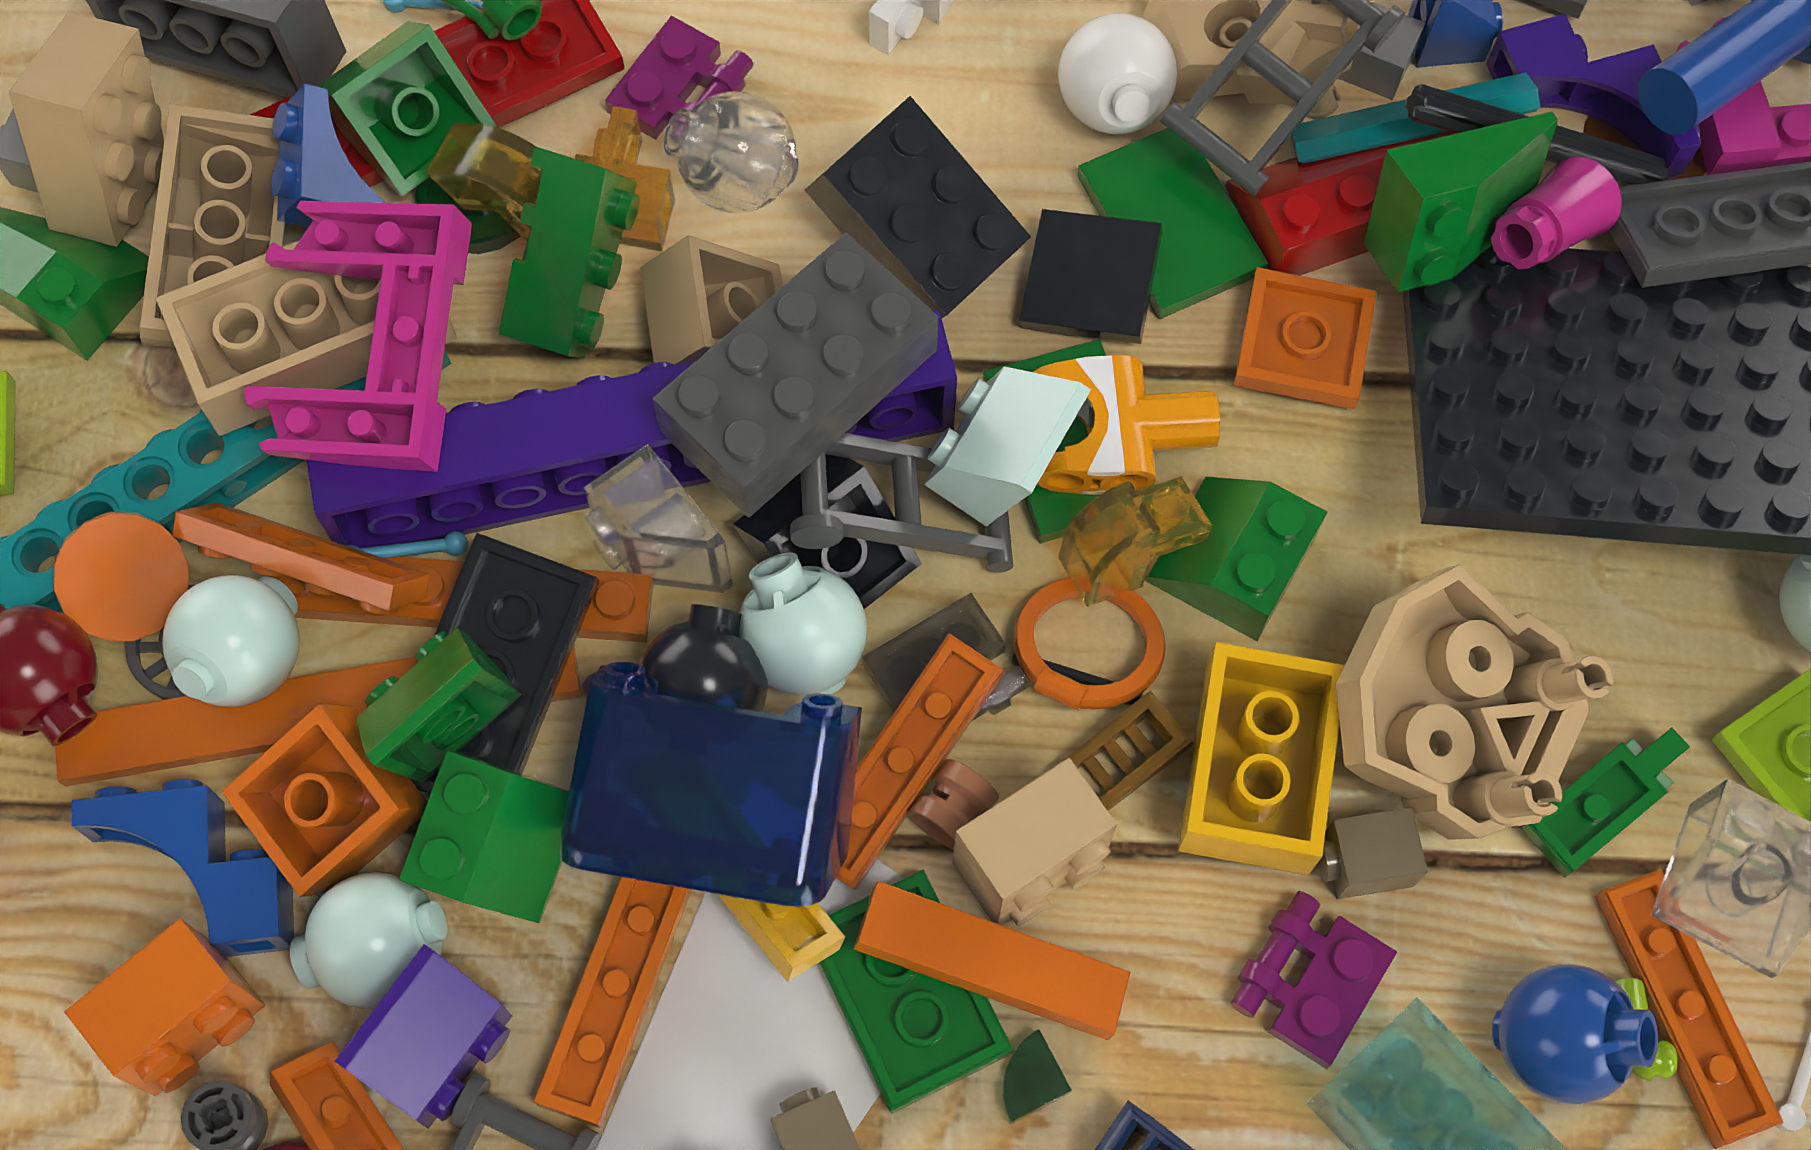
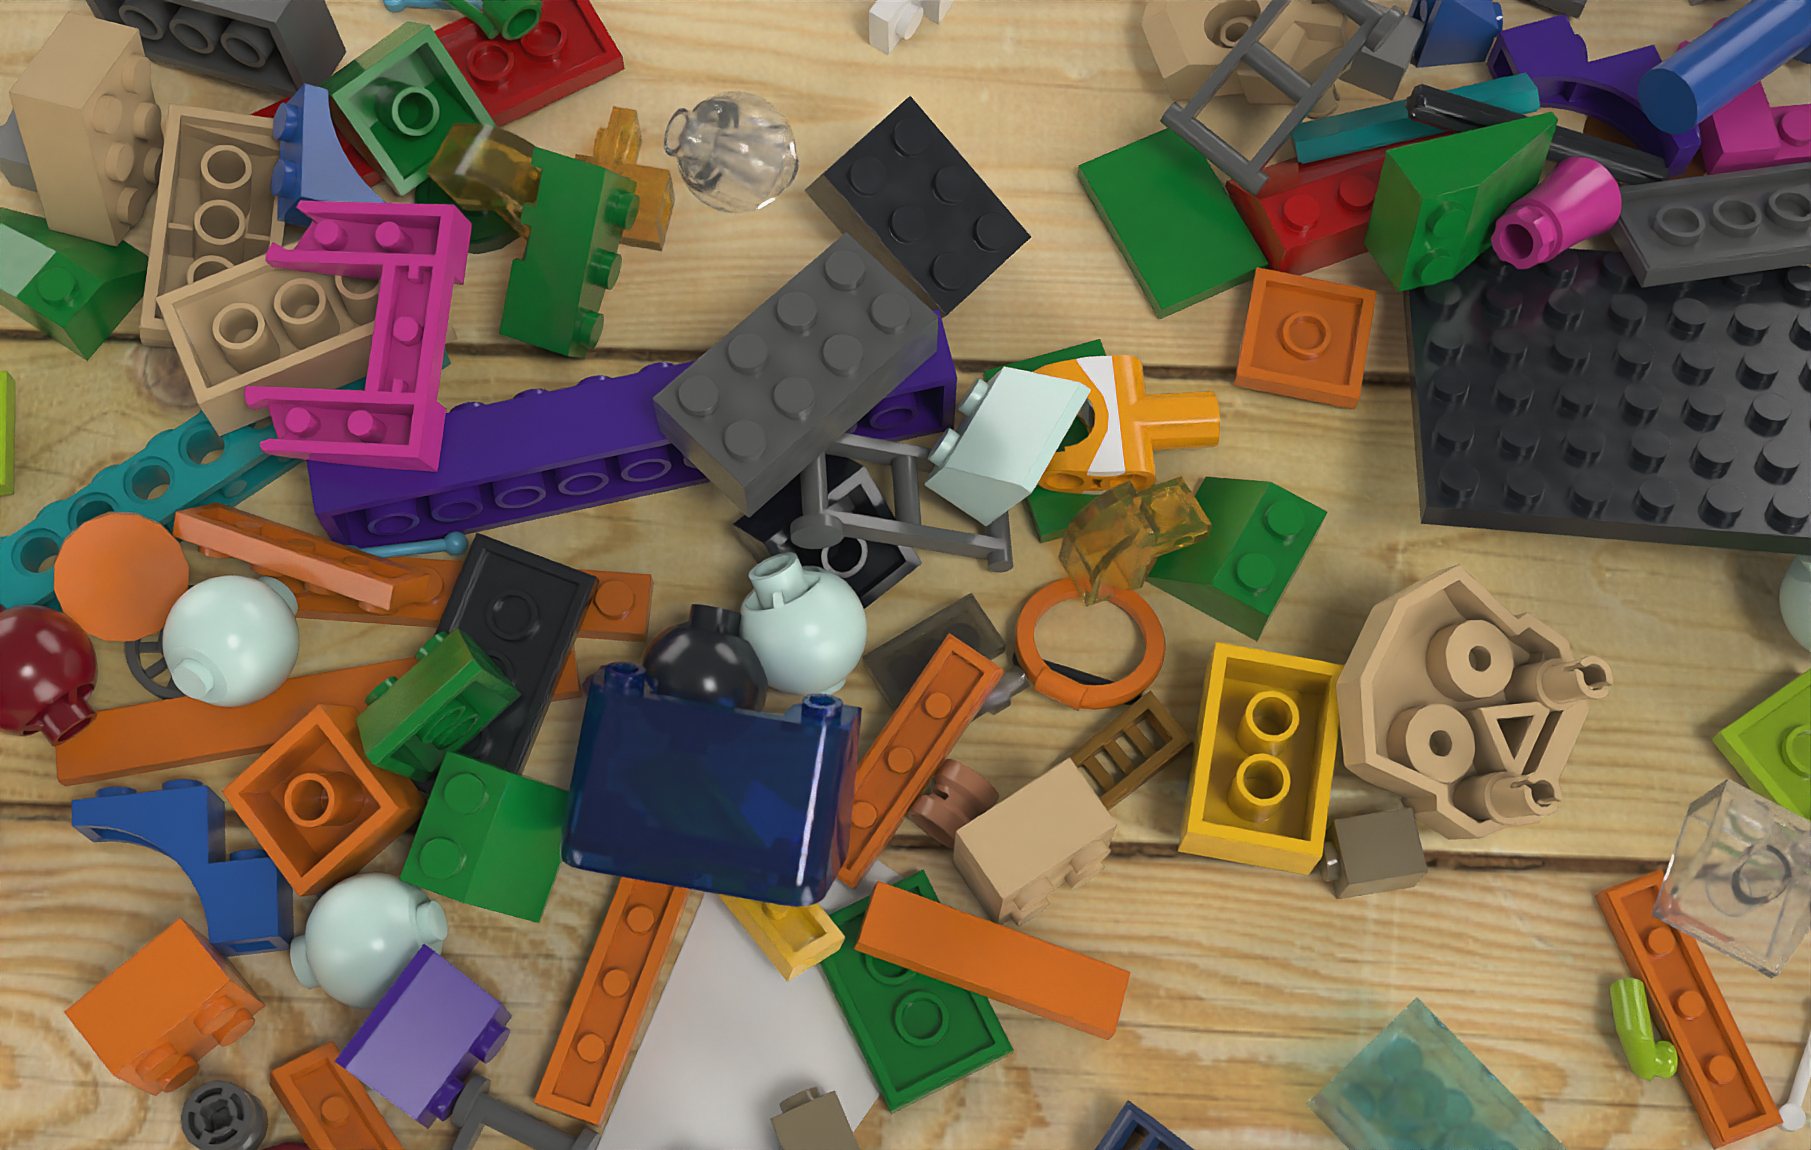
(655, 526): clear slope -> none
(671, 71): magenta plate -> none
(700, 295): tan slope -> none
(1032, 1079): clear green tile -> none
(1091, 276): black tile -> none
(1117, 73): white brick -> none
(1331, 991): magenta plate -> none
(1573, 1034): blue brick -> none
(1605, 801): green hinge -> none

